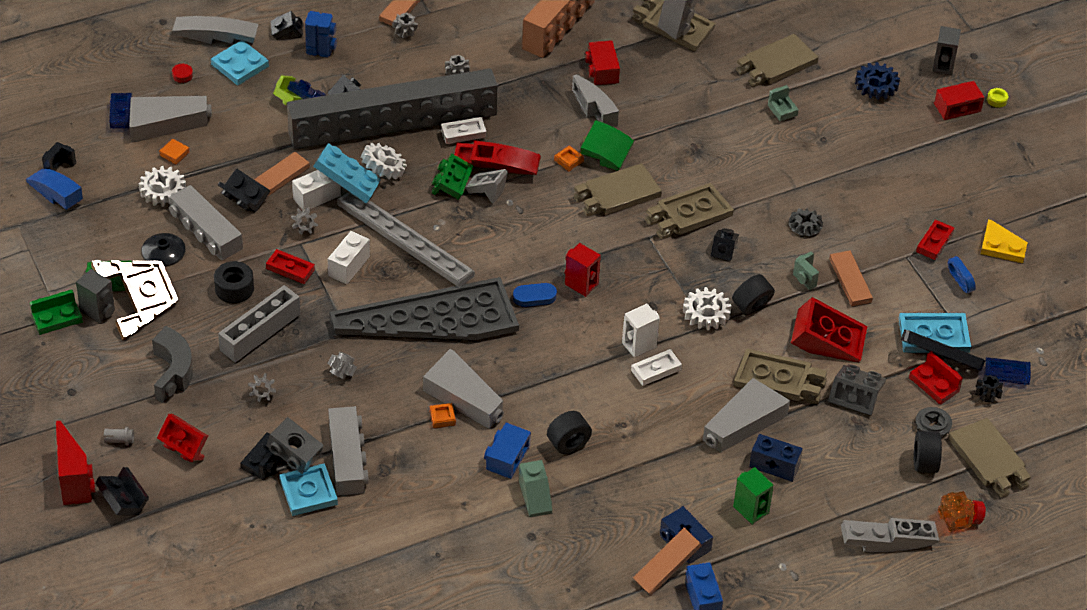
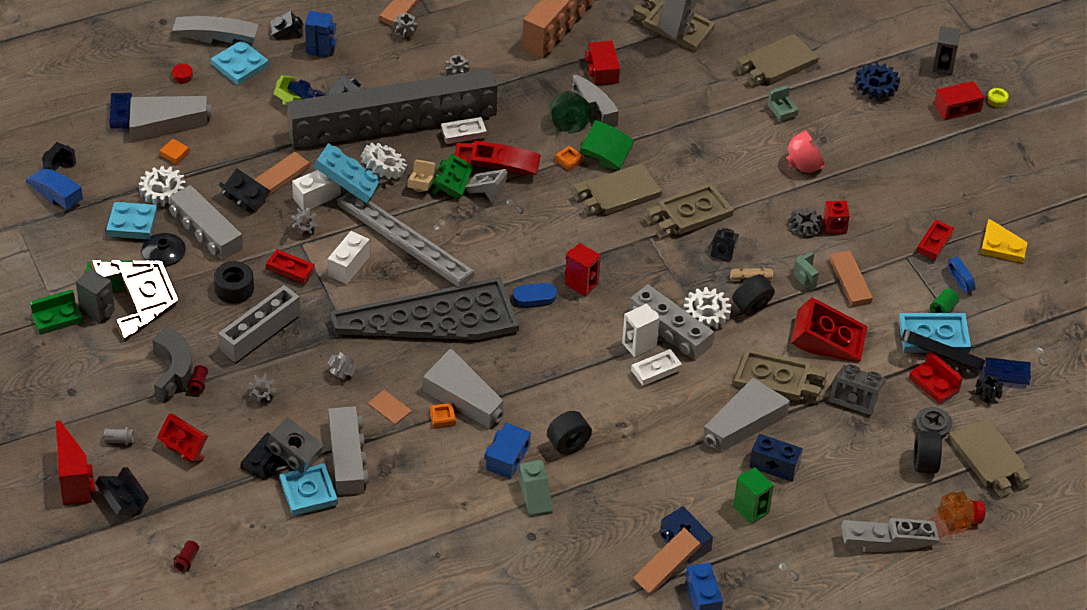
(131, 220): none -> medium azure plate
(183, 560): none -> dark red pin
(196, 383): none -> dark red pin
(389, 406): none -> nougat sticker
(422, 176): none -> tan bracket
(570, 111): none -> clear green cylinder
(675, 323): none -> light grey brick
(736, 274): none -> tan axle
(804, 154): none -> coral cylinder
(836, 217): none -> red brick
(944, 301): none -> green piece

